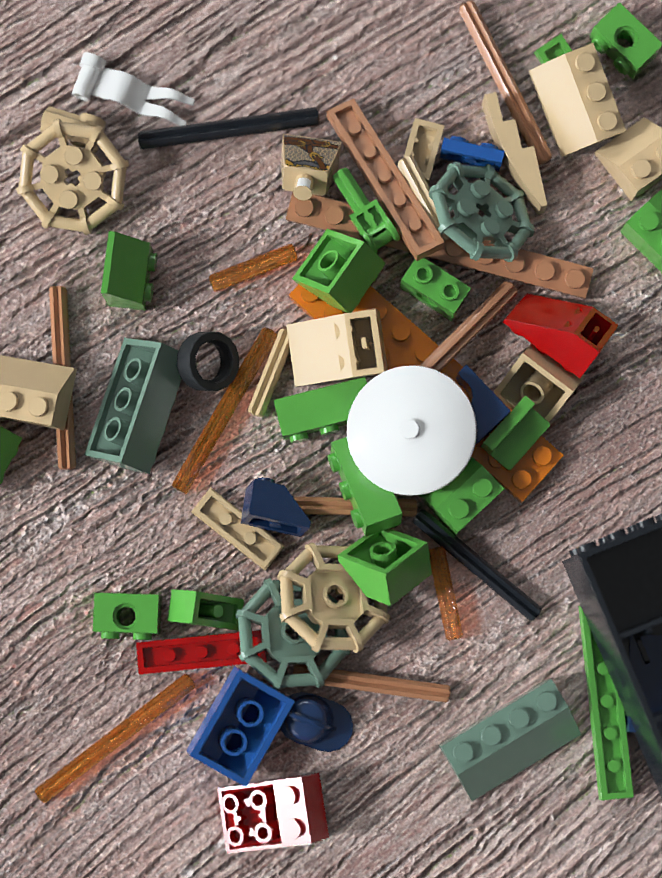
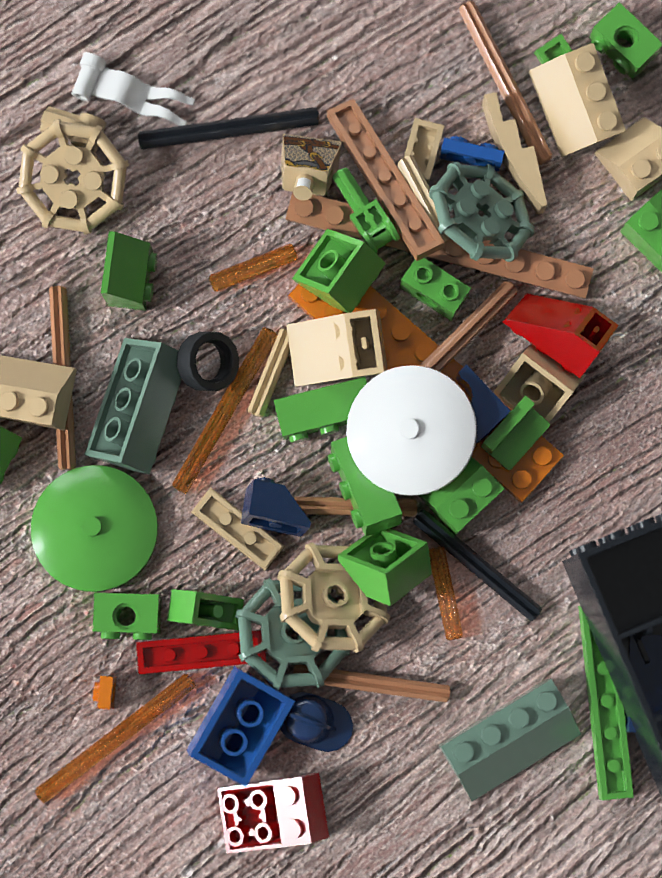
(94, 528): none -> bright green dish
(105, 692): none -> orange plate

